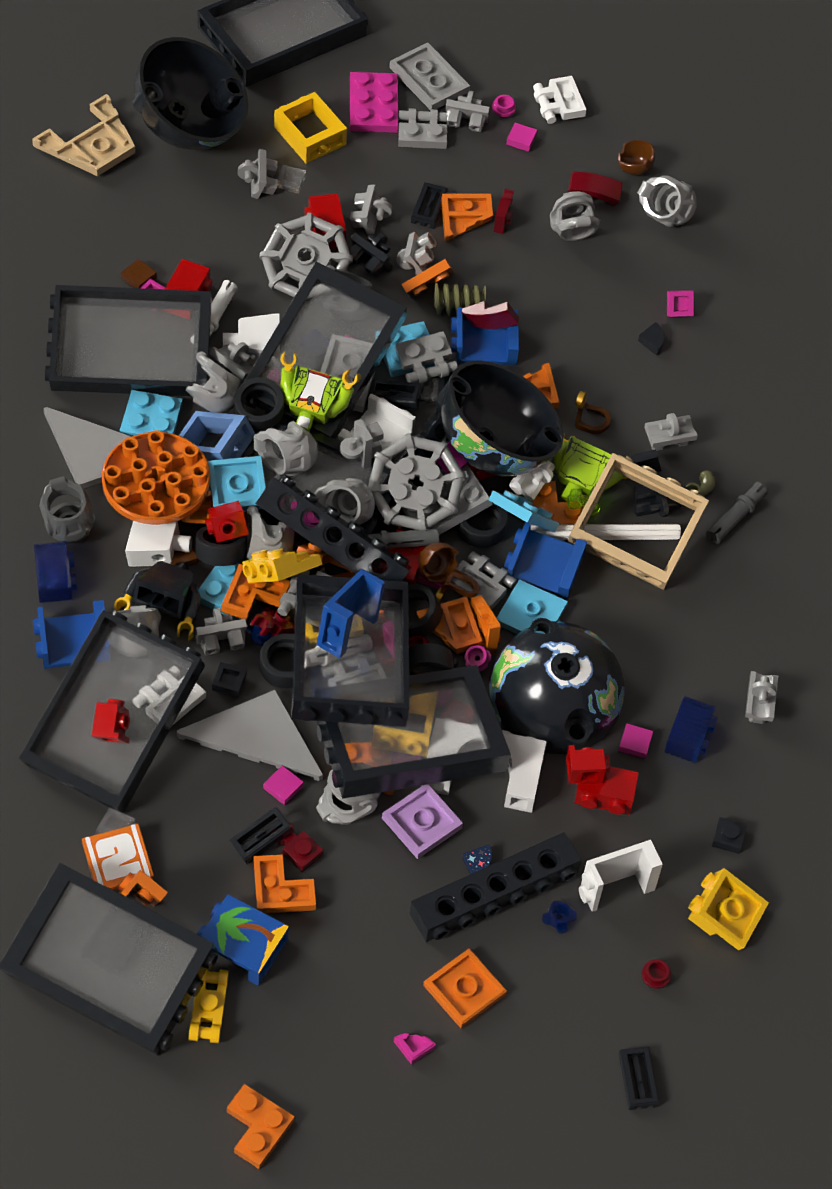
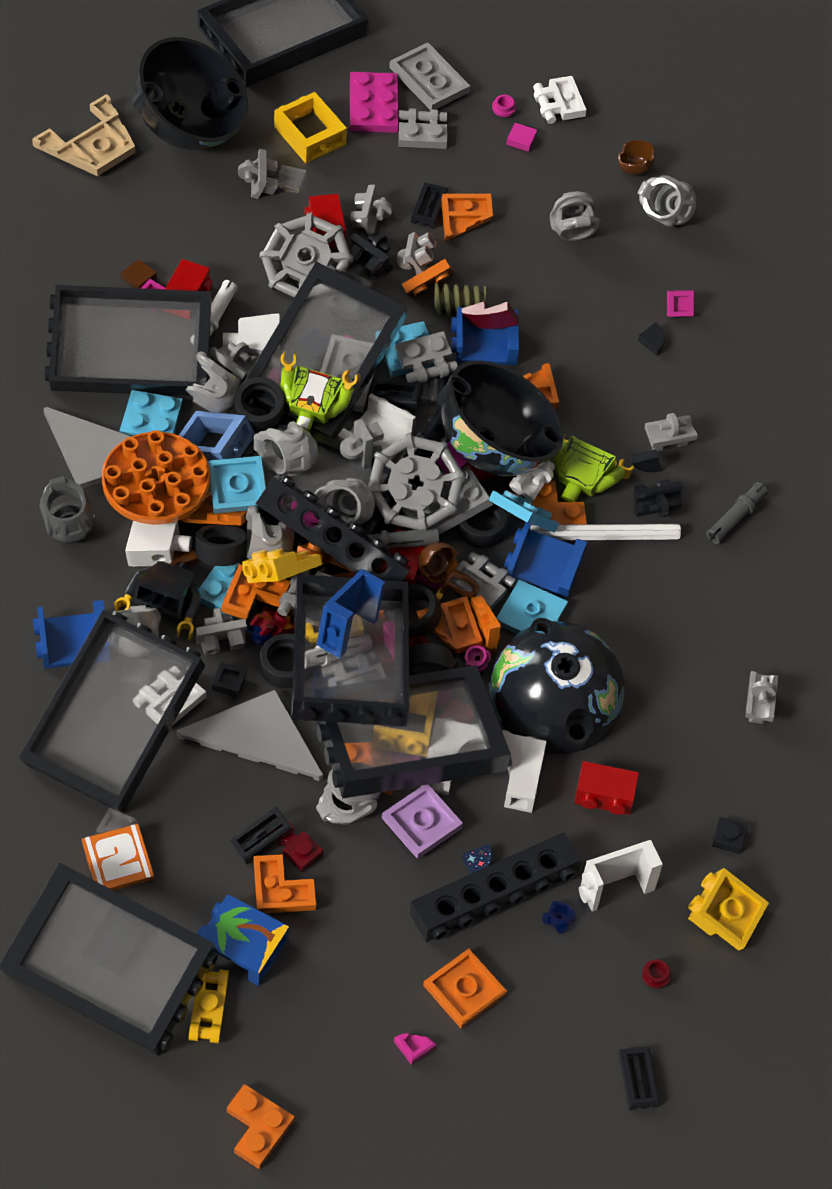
(53, 572): clear blue brick -> none
(111, 722): red brick -> none
(146, 889): orange bracket -> none
(226, 522): red brick -> none
(283, 785): dark pink tile -> none
(468, 109): light grey hips -> none
(504, 214): dark red plate -> none
(576, 500): clear neon green arm -> none
(580, 404): reddish brown piece -> none
(586, 765): red brick -> none
(596, 186): dark red slope -> none
(635, 741): dark pink tile -> none
(648, 477): tan window -> none
(690, 729): clear blue brick -> none
(707, 483): olive arm -> none

